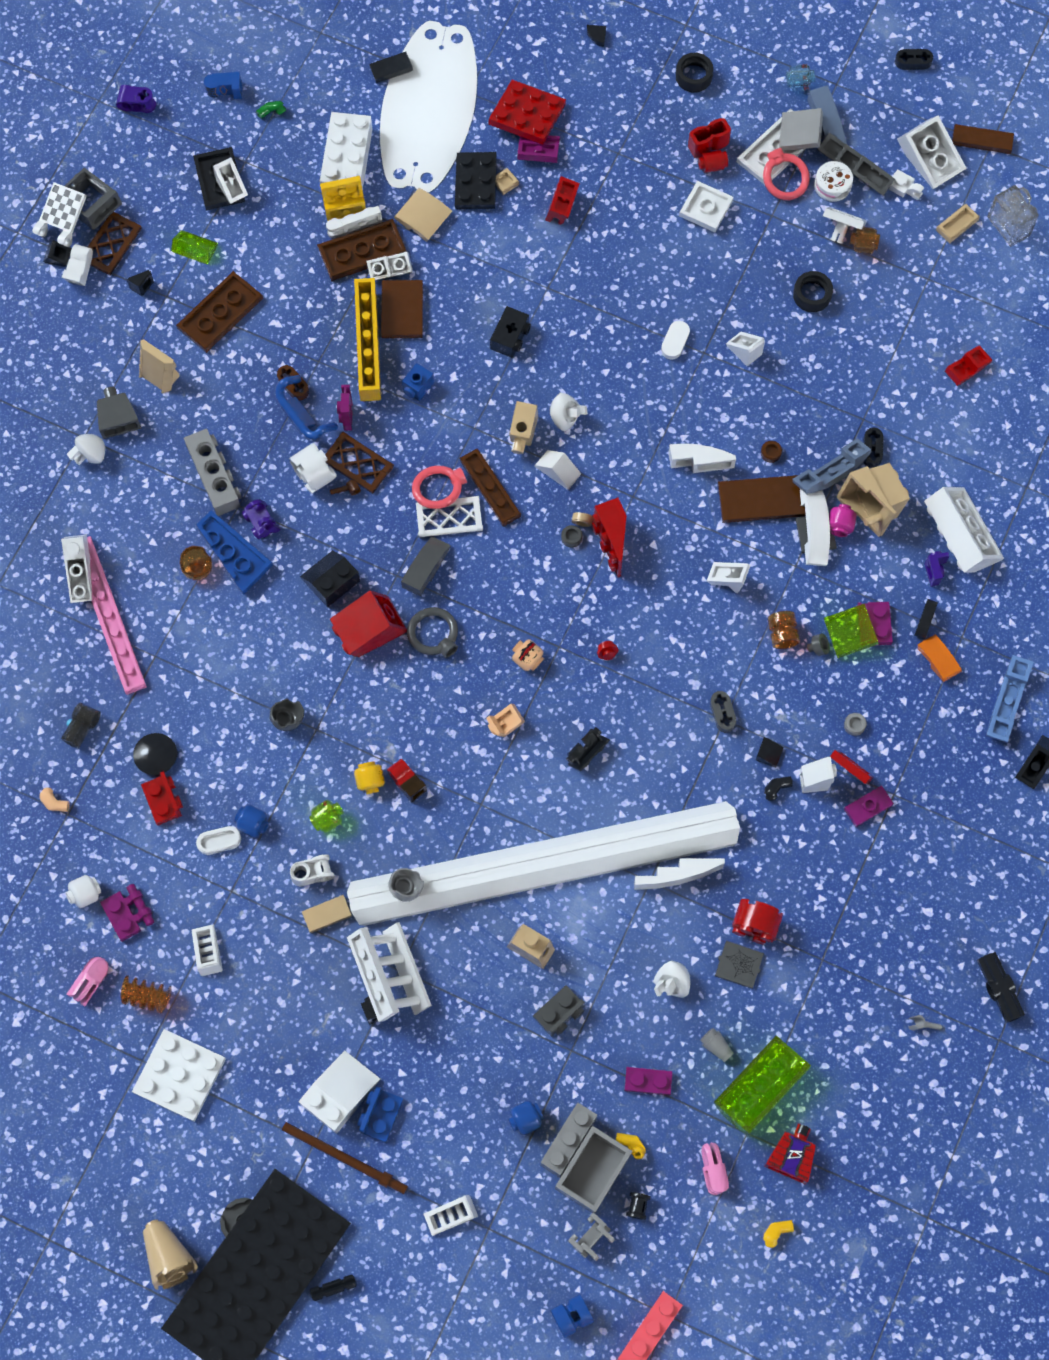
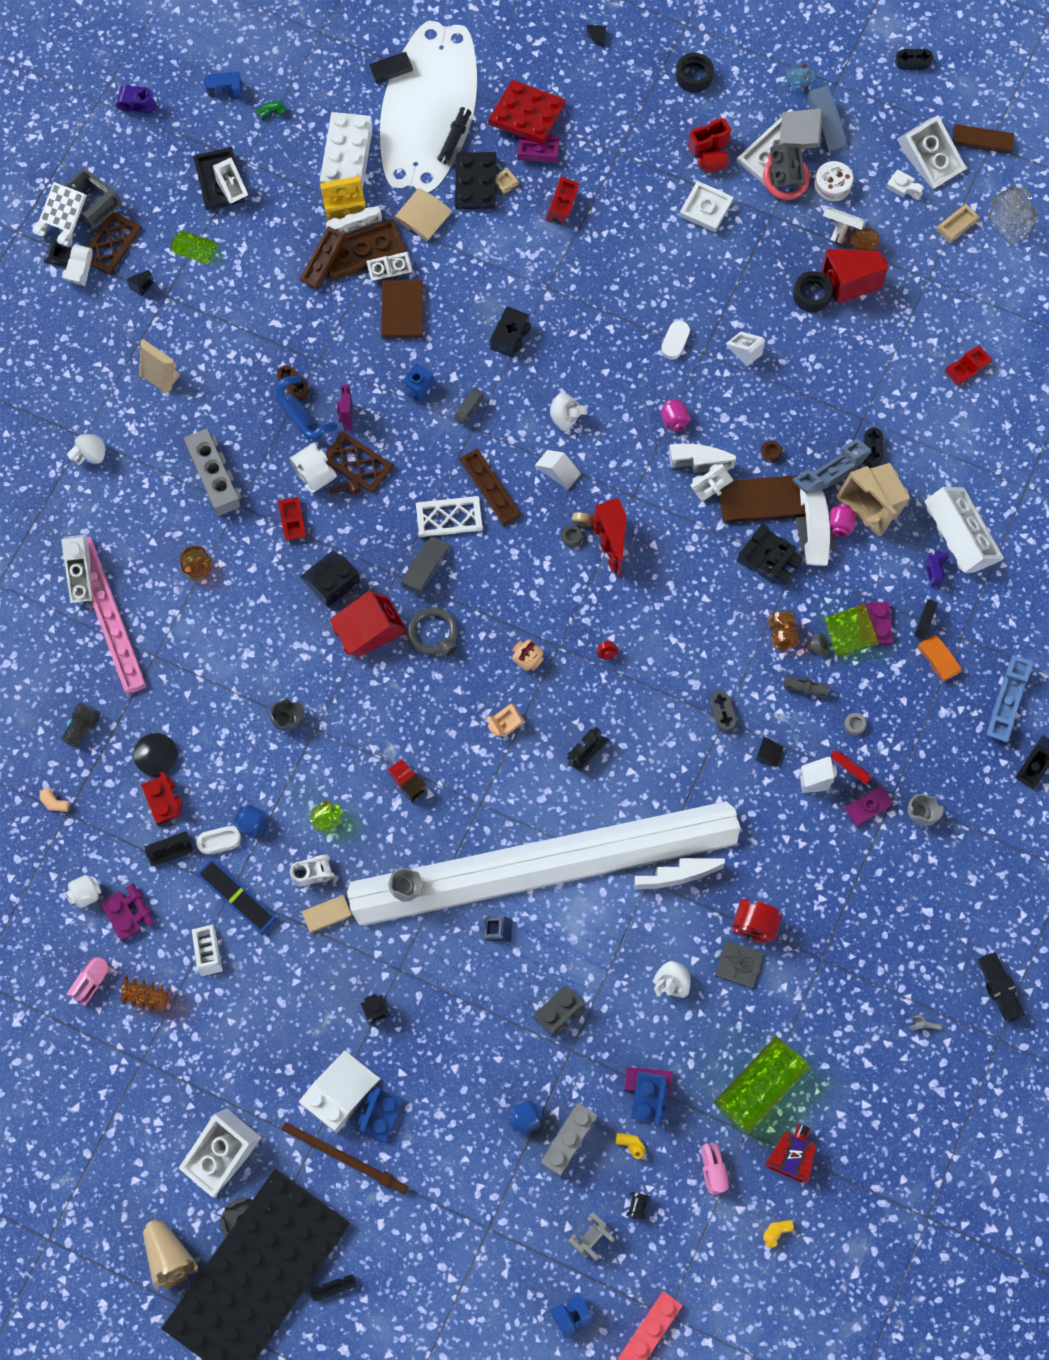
(116, 414): dark grey torso -> none
(168, 849): none -> black hinge
(179, 1075): white plate -> none
(219, 311): reddish brown tile -> none
(219, 1152): none -> white slope
(235, 553): blue wing -> none
(236, 896): none -> black tile
(260, 518): dark purple piece -> none
(291, 518): none -> red slope
(323, 257): none -> reddish brown tile
(367, 339): yellow brick -> none
(369, 777): yellow head -> none
(374, 976): white fence -> none
(456, 477): coral piece -> none
(457, 128): none -> black pin
(469, 406): none -> dark grey beam
(470, 1209): white slope -> none
(497, 928): none -> dark blue slope
(525, 420): tan torso -> none
(531, 946): tan torso -> none
(593, 1170): light grey piece -> none
(649, 1098): none -> blue bracket
(675, 415): none -> dark pink head
(711, 482): none -> white hips
(716, 1044): light grey cone -> none
(728, 575): white slope -> none
(770, 555): none -> black hips
(775, 785): black arm -> none
(787, 165): none -> dark grey bracket
(806, 686): none -> dark grey pin
(854, 272): none -> red slope
(859, 165): dark grey slope -> none
(924, 810): none -> light grey hair

